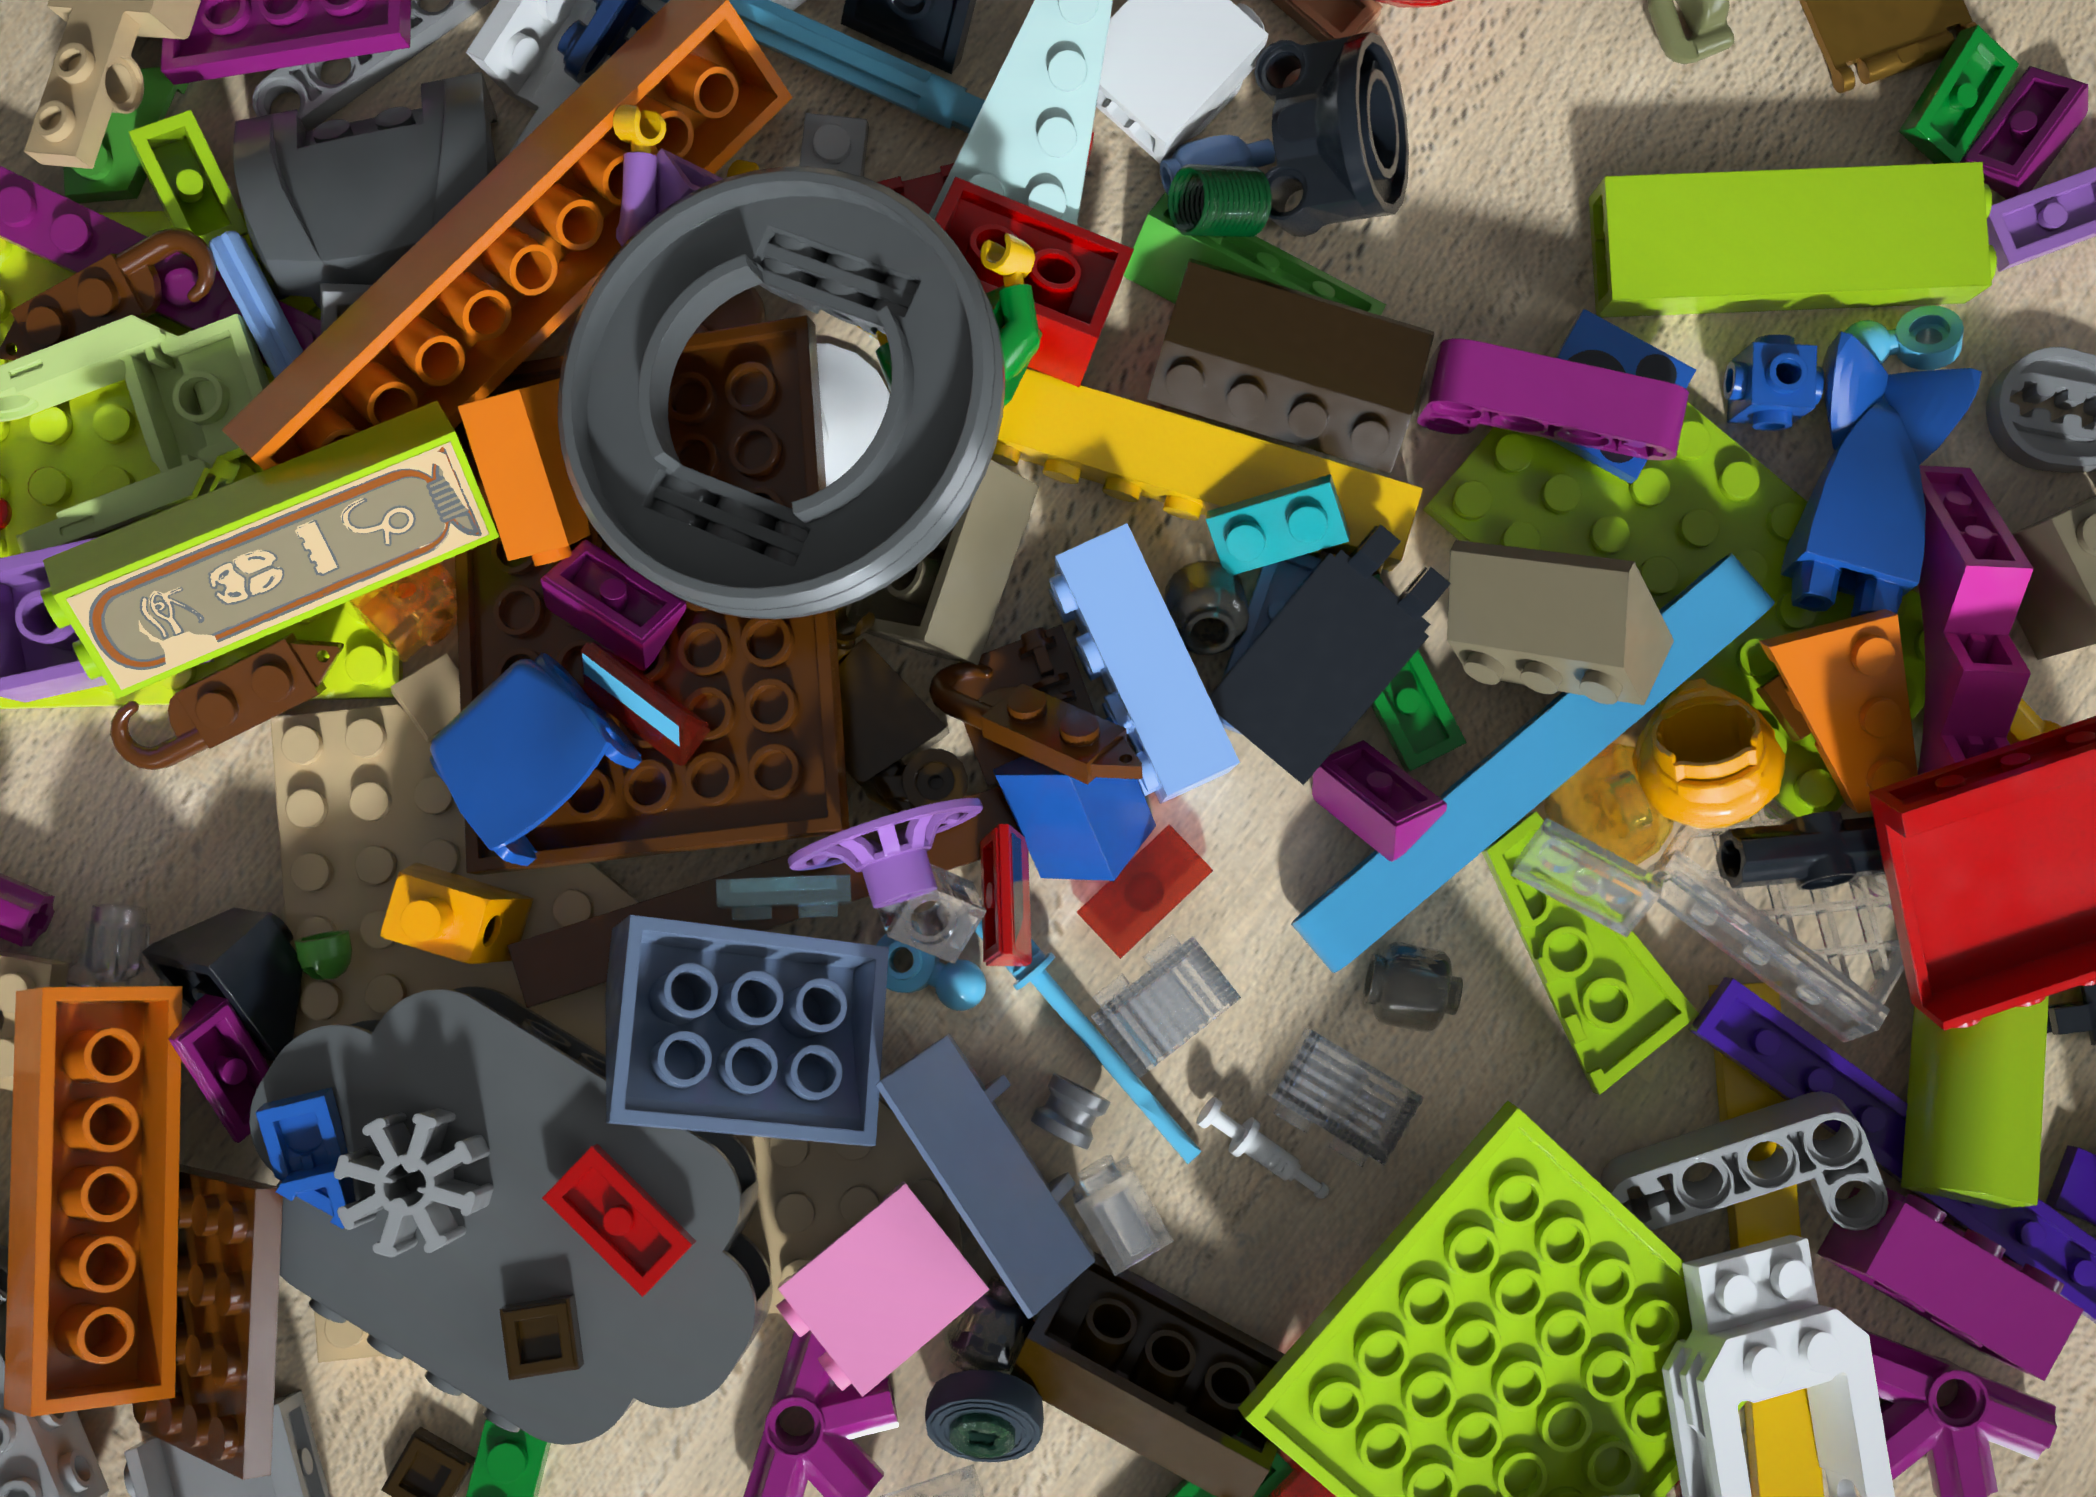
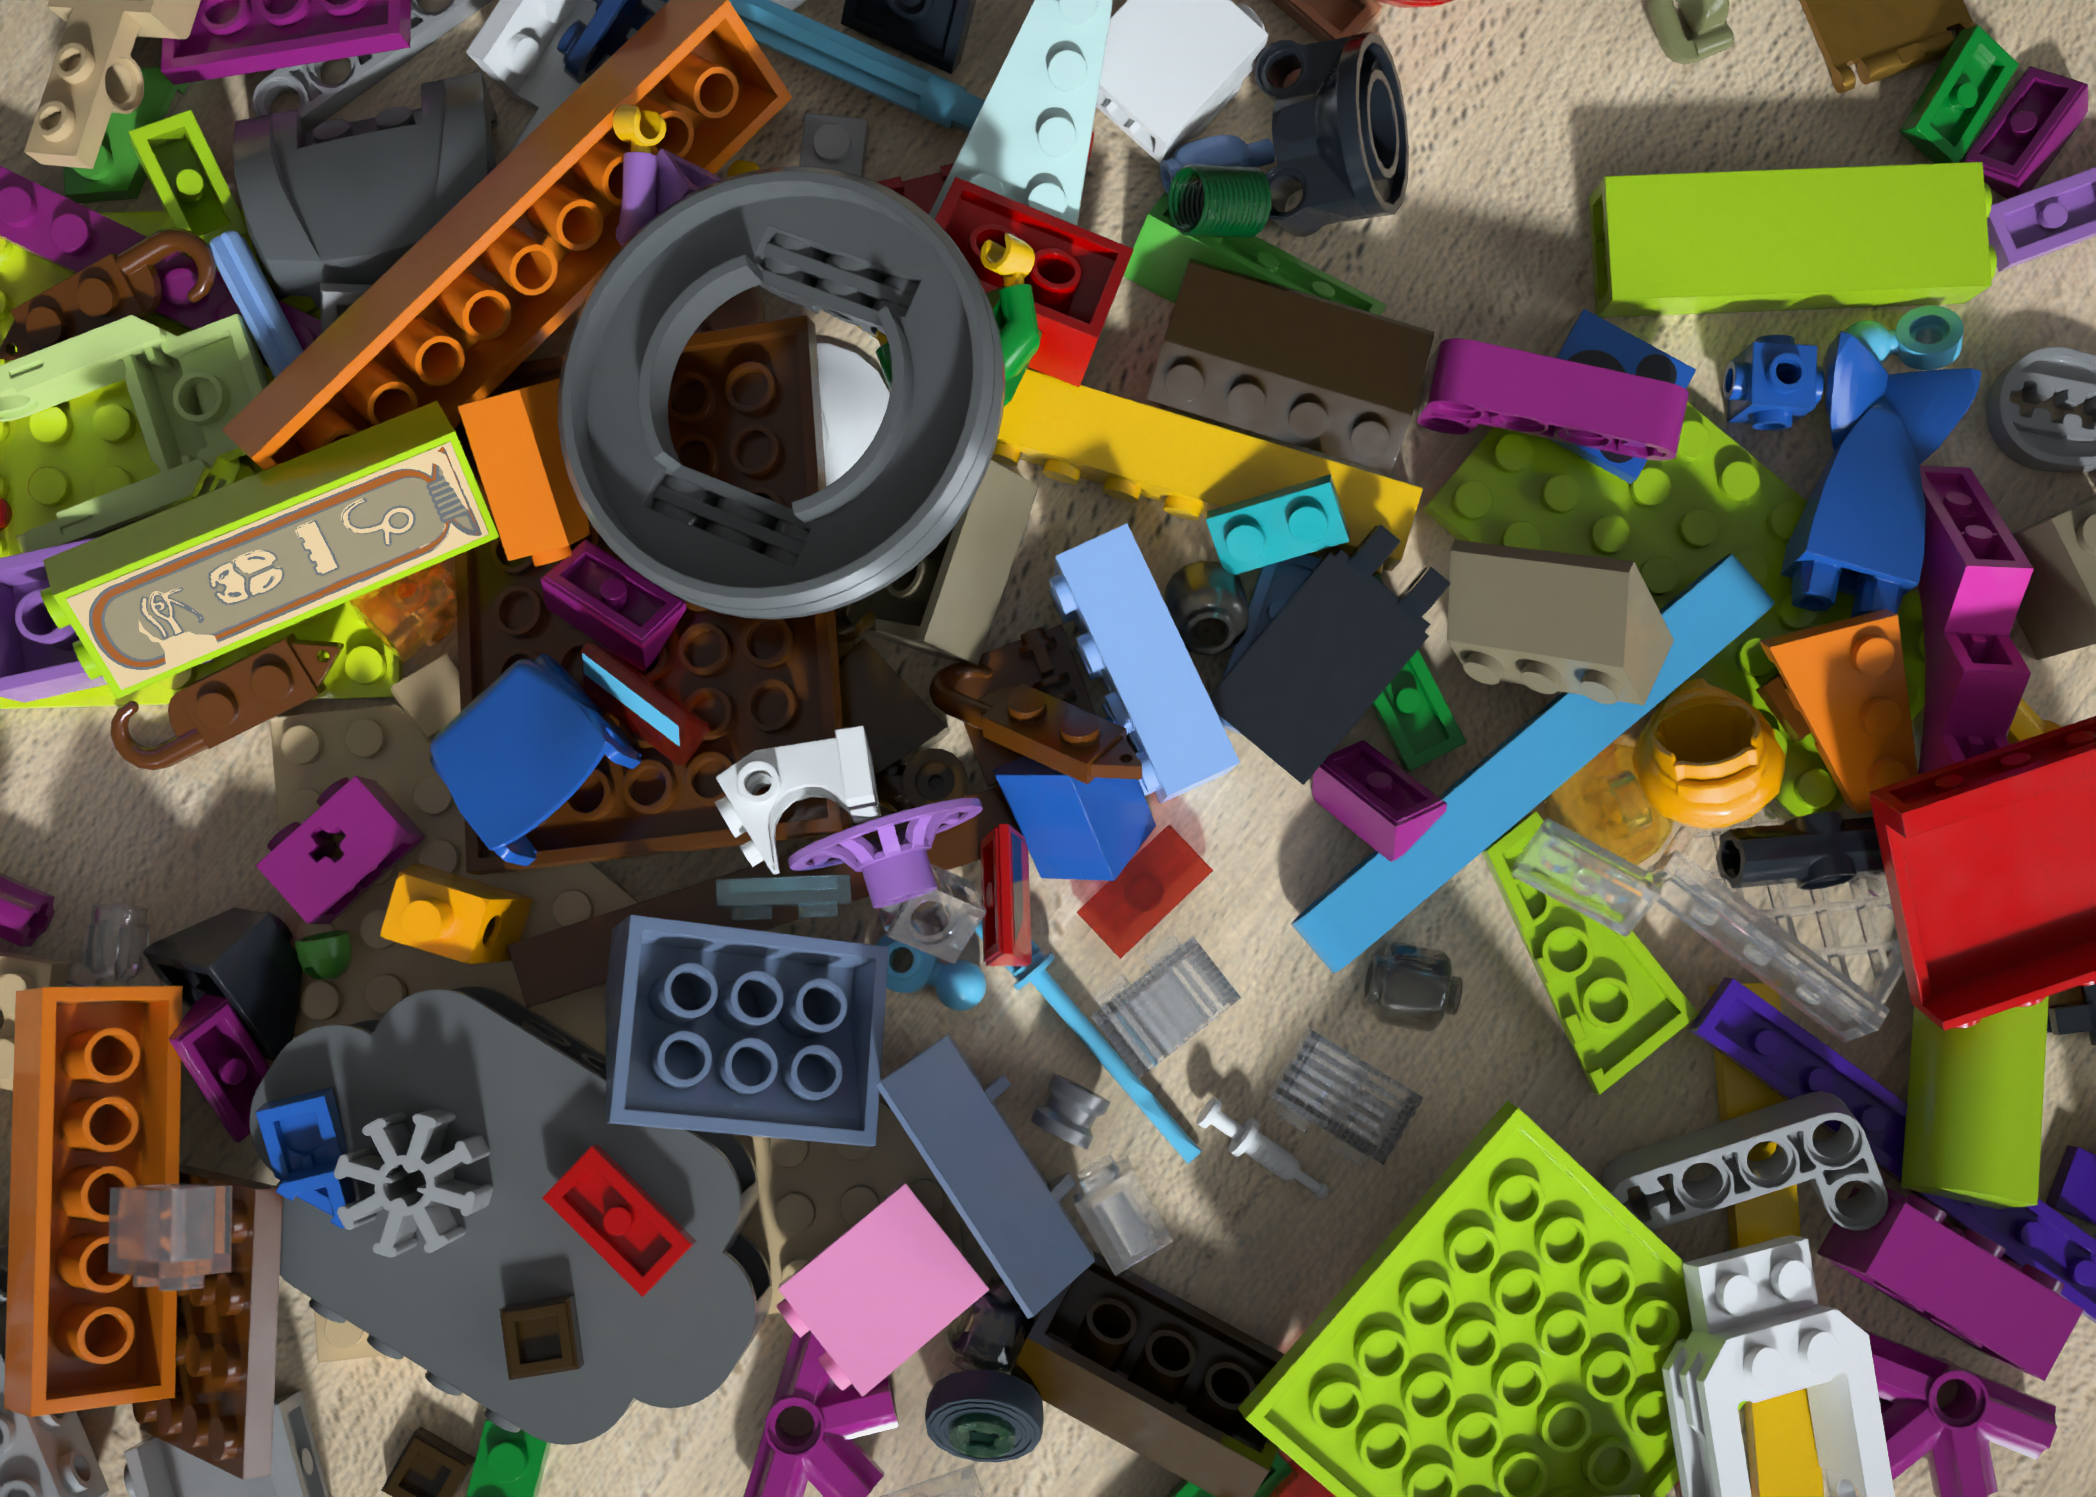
(170, 1233): none -> clear brick
(375, 841): none -> magenta brick
(823, 768): none -> white tile

